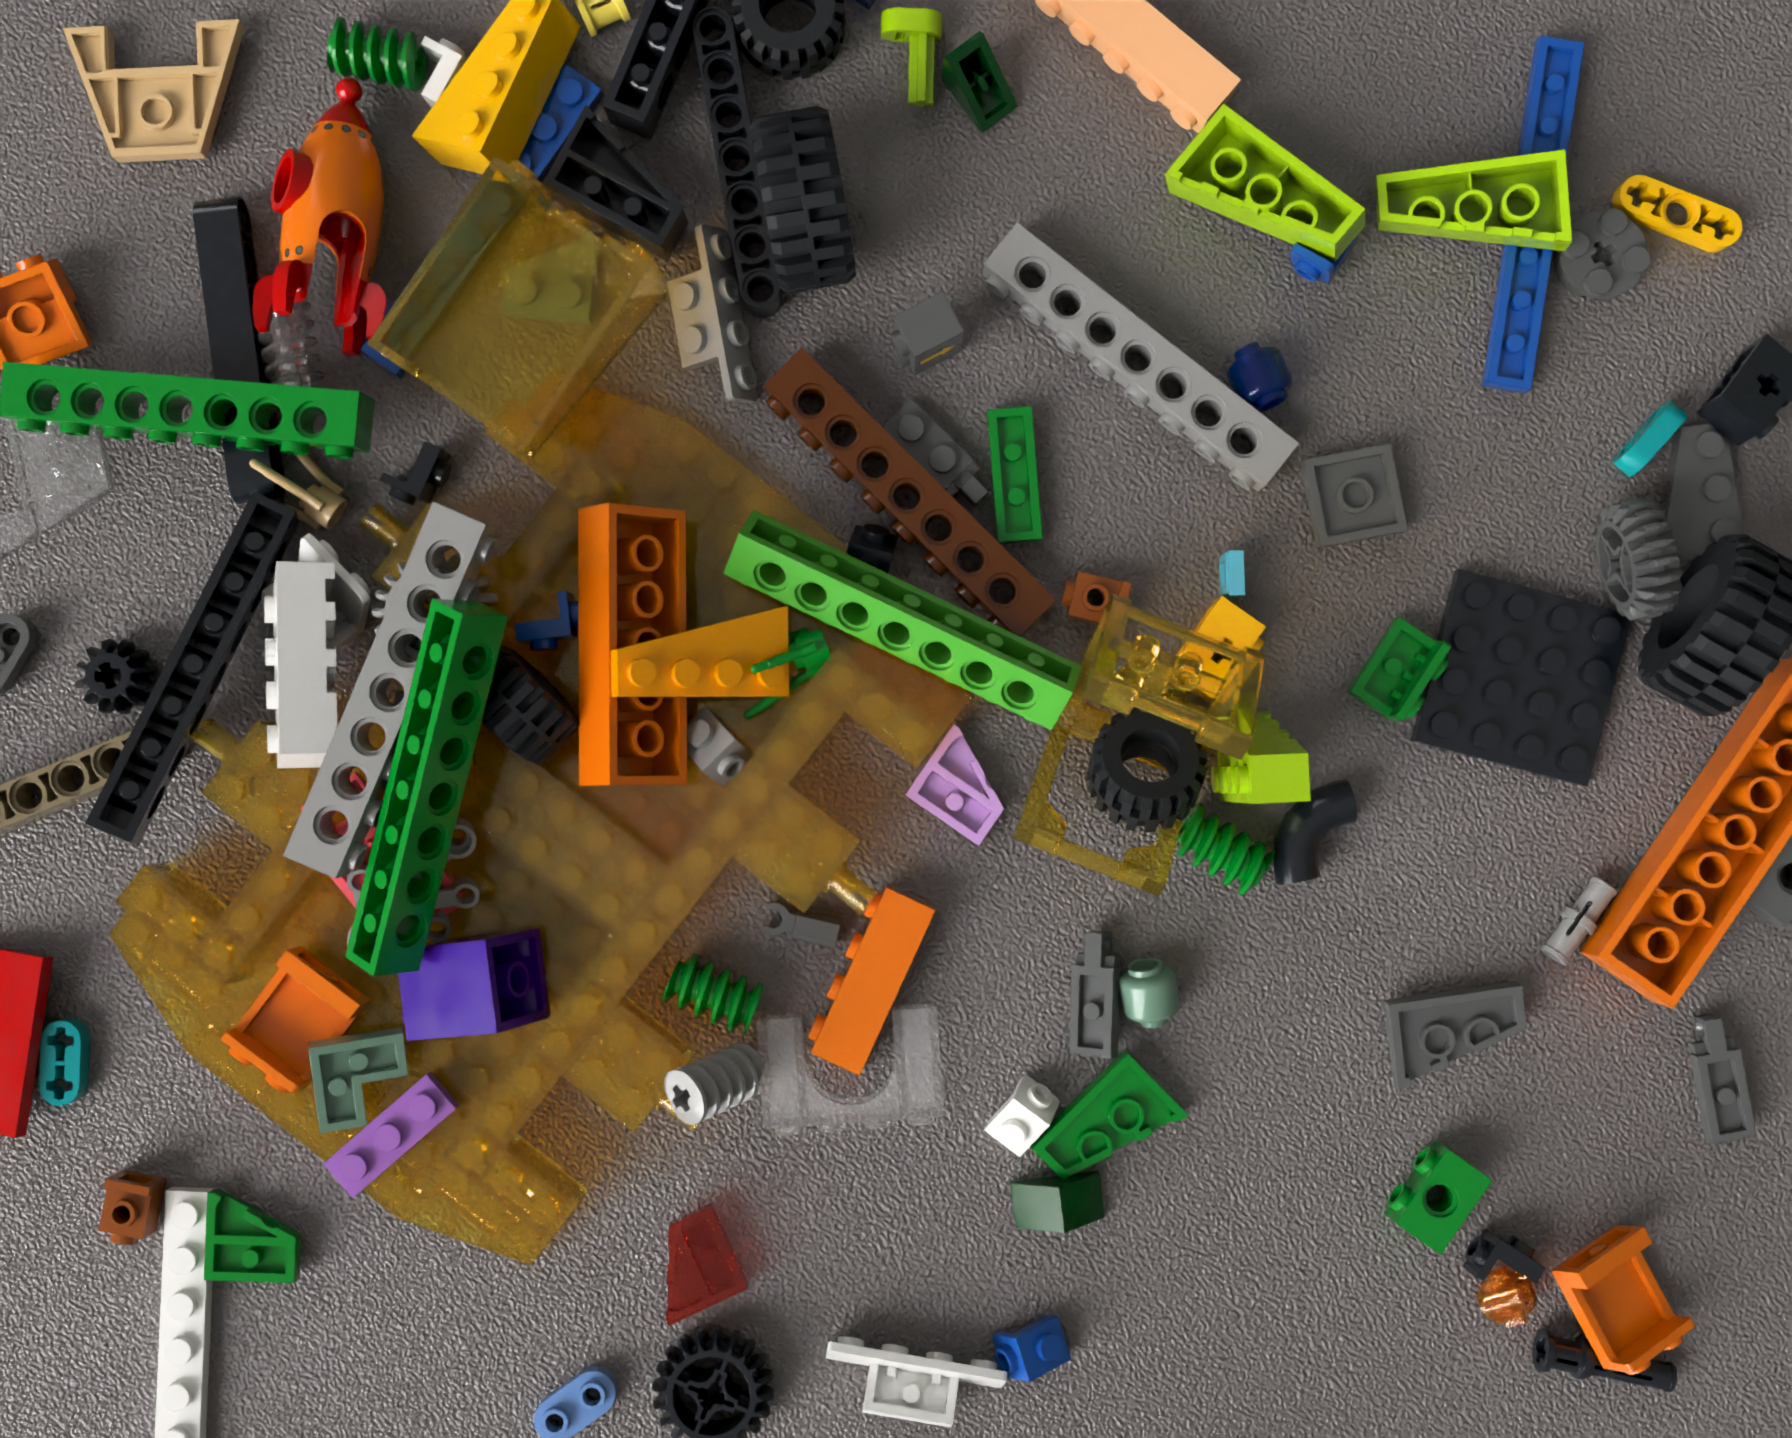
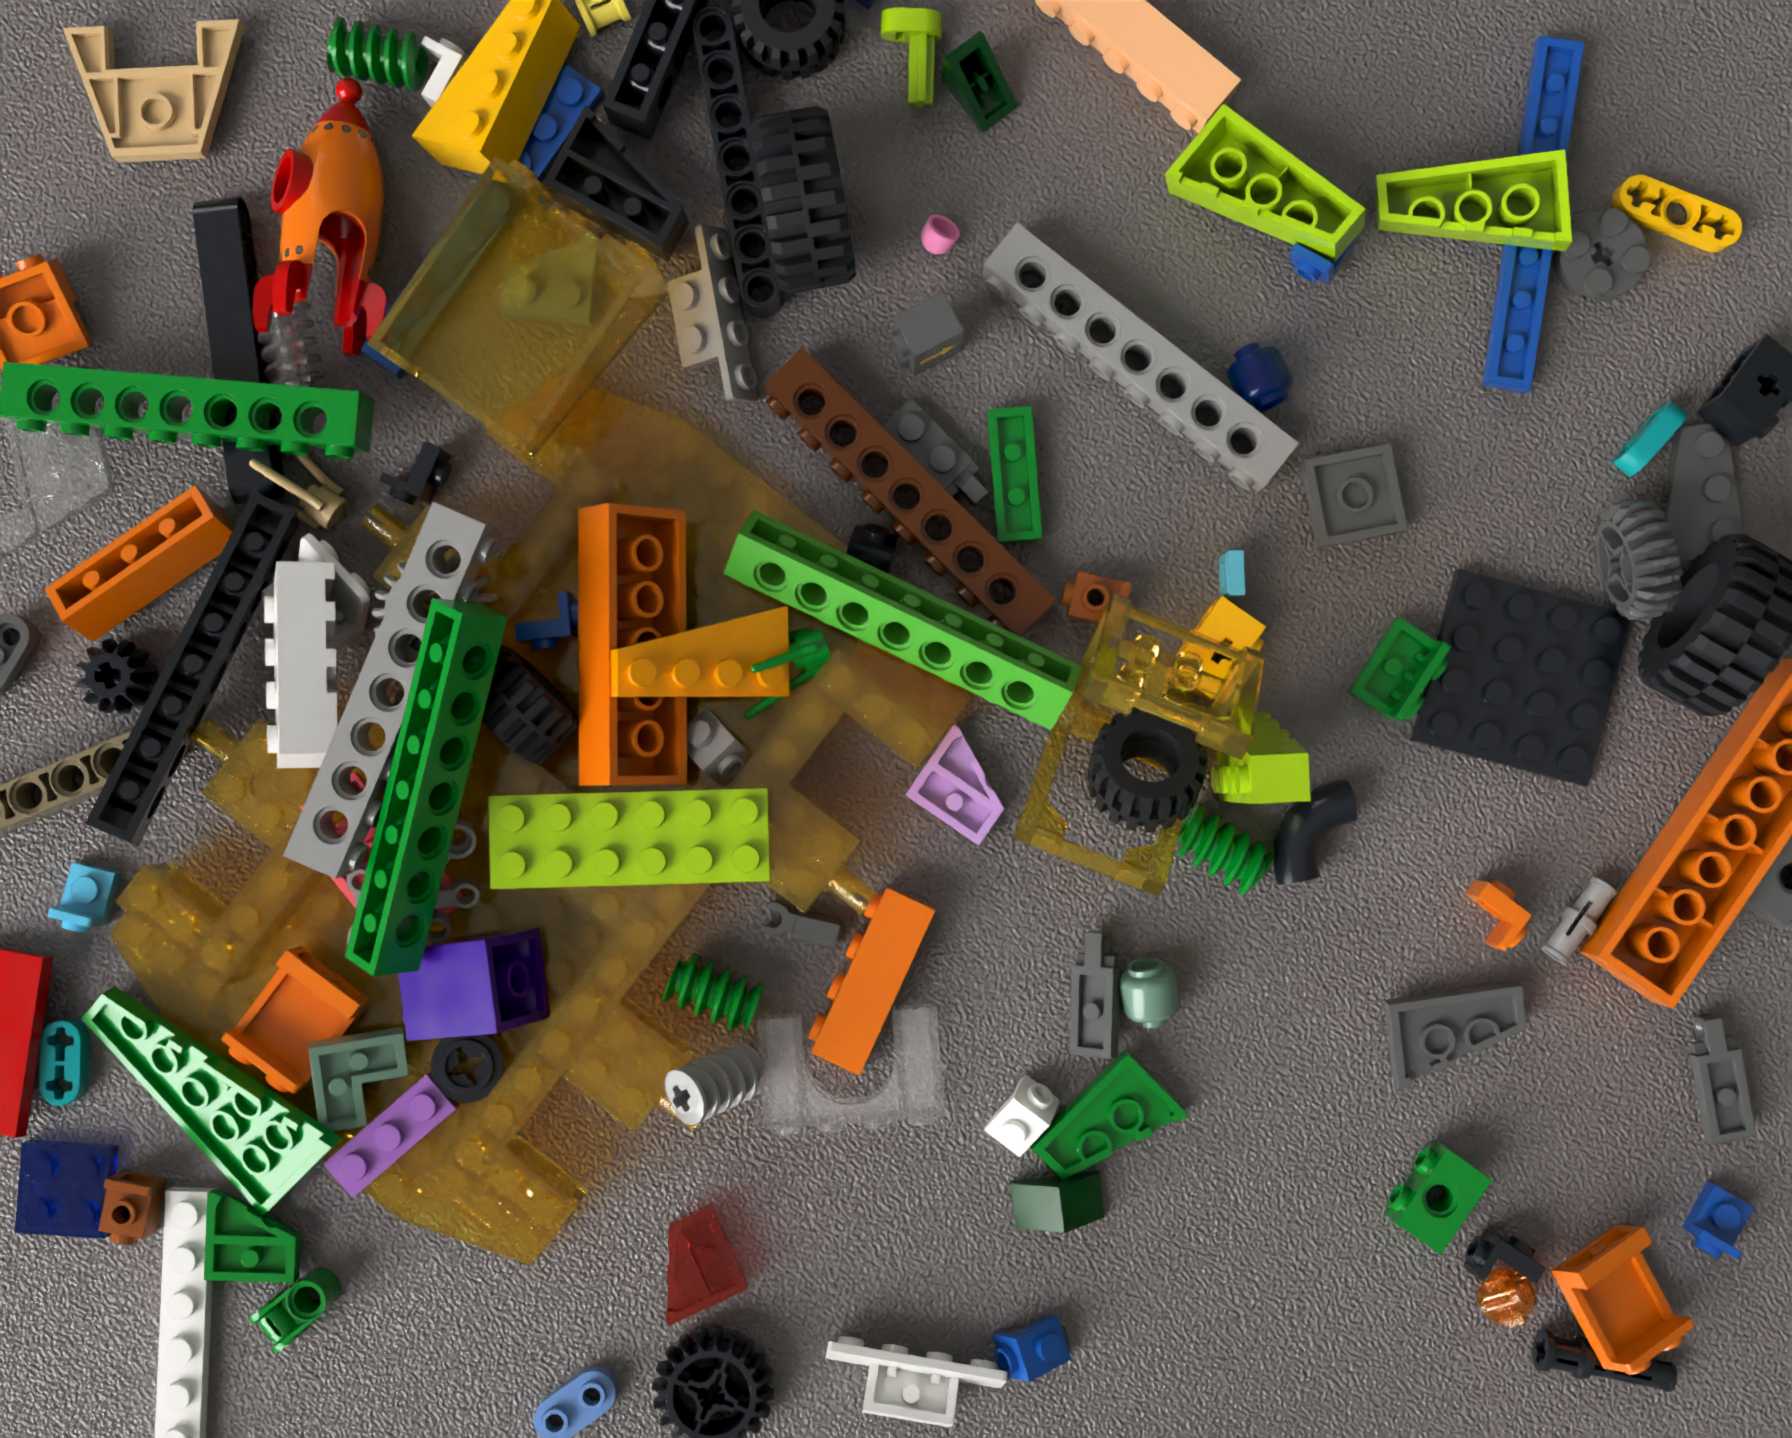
(63, 1187): none -> clear blue plate
(87, 897): none -> medium azure bracket
(141, 564): none -> orange brick
(232, 1118): none -> green wing
(293, 1310): none -> green piece
(462, 1086): none -> black gear
(629, 838): none -> lime plate
(939, 234): none -> bright pink hinge
(1499, 902): none -> orange bracket
(1717, 1221): none -> blue bracket

